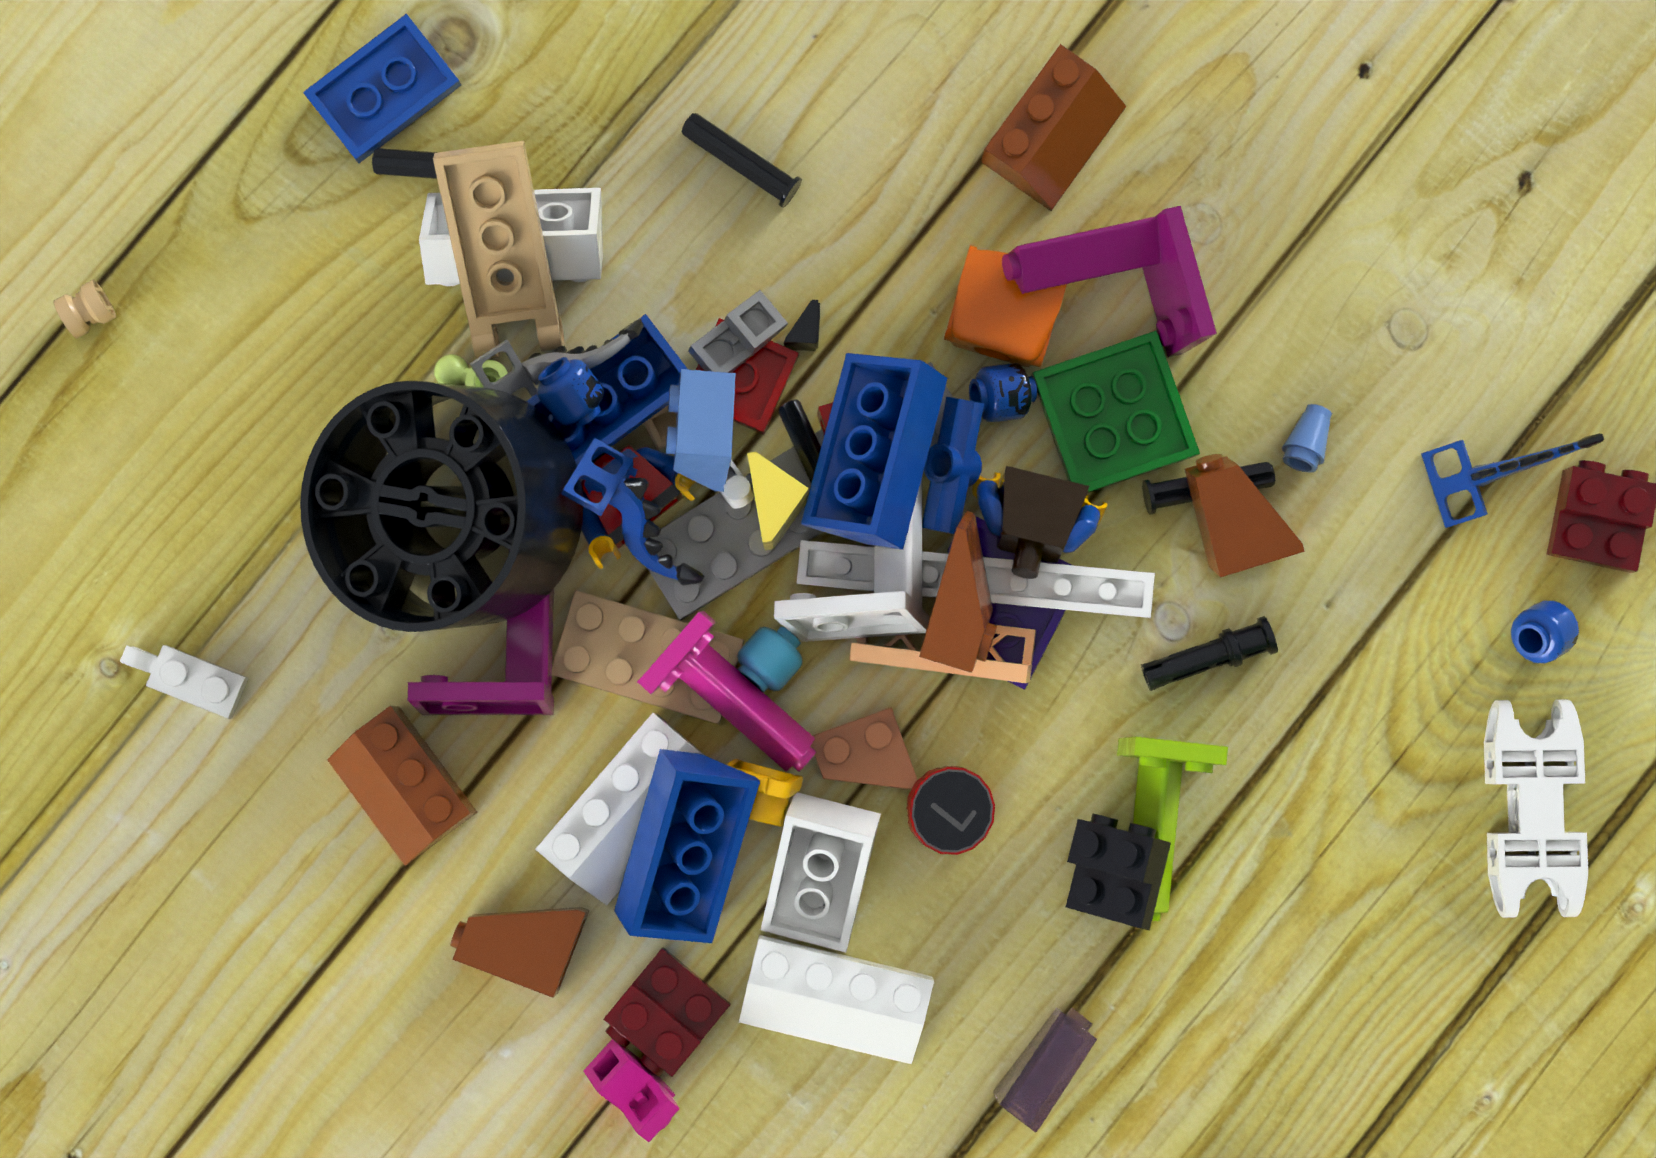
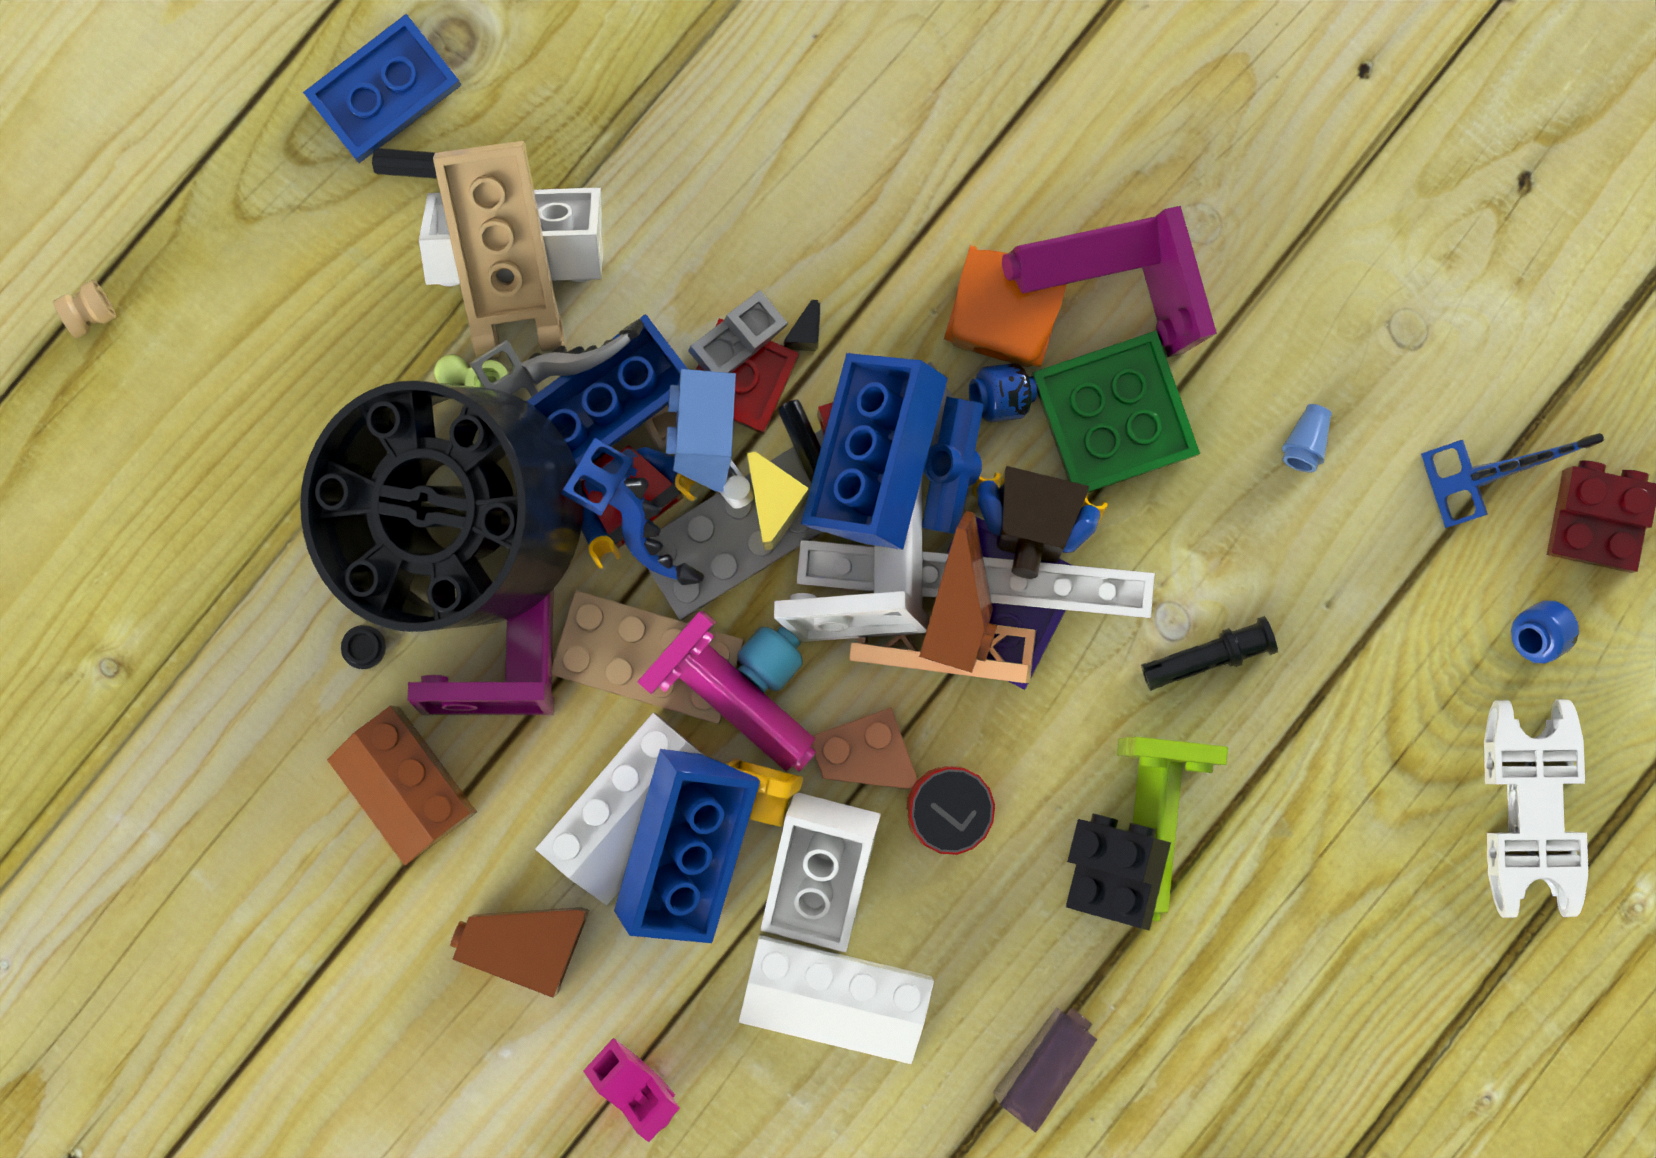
(189, 678): white plate -> none
(363, 647): none -> black plate
(570, 391): blue head -> none
(665, 1014): dark red plate -> none
(741, 158): black axle -> none
(1054, 128): dark orange slope -> none
(1177, 490): black axle -> none
(1235, 518): dark orange slope -> none

